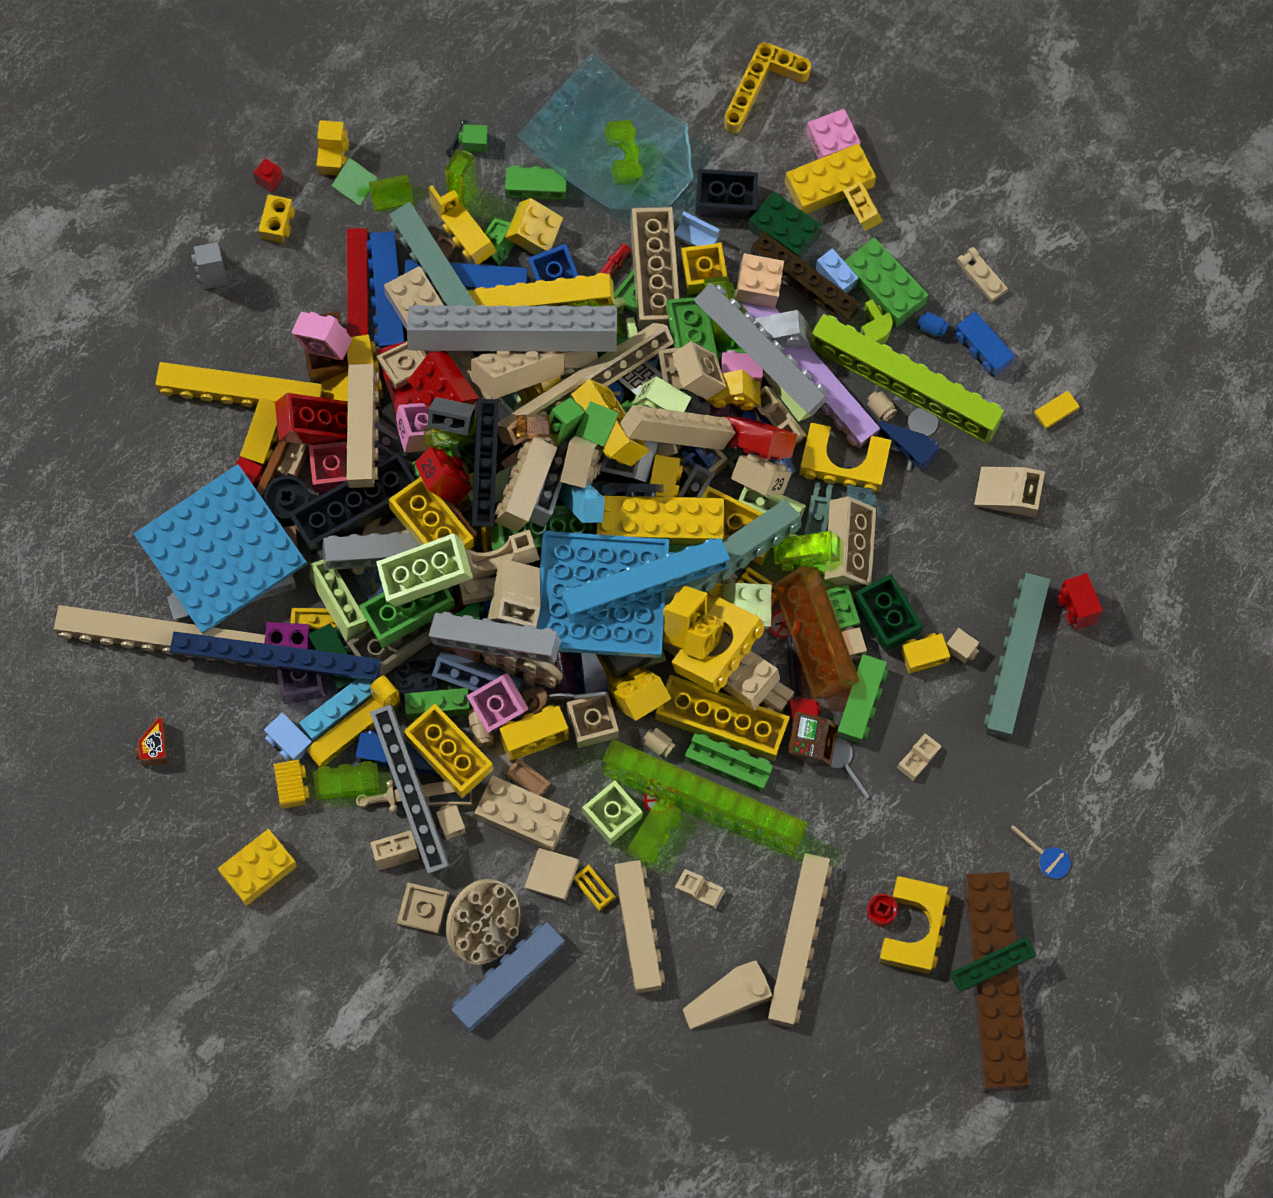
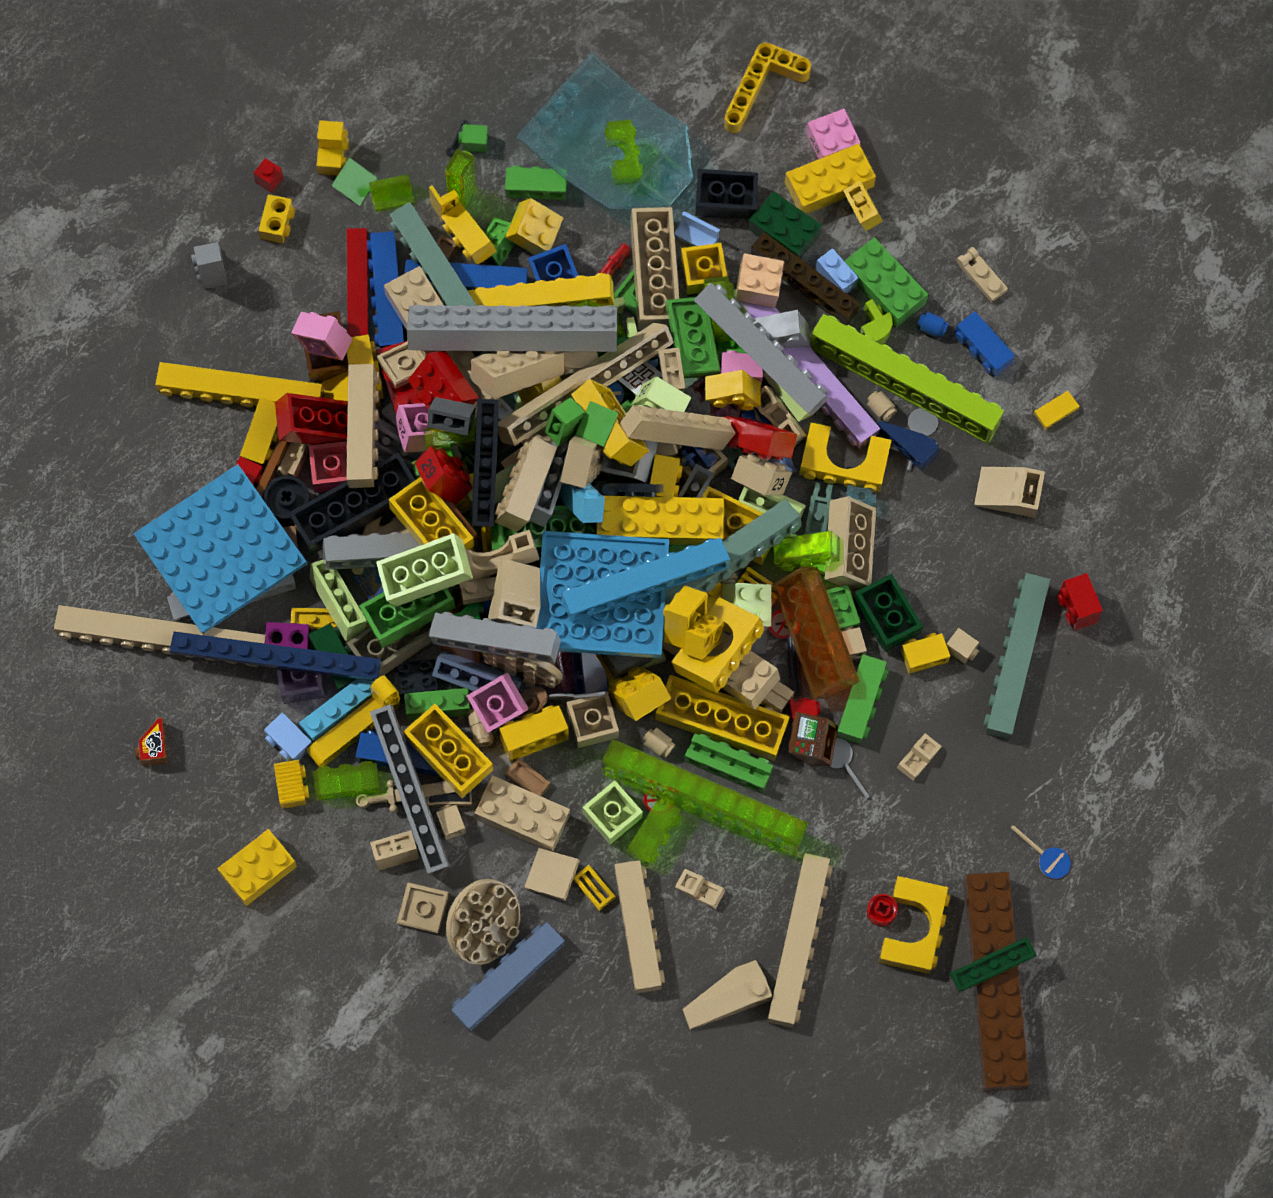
(533, 425): clear orange brick -> none
(698, 370): tan brick -> none

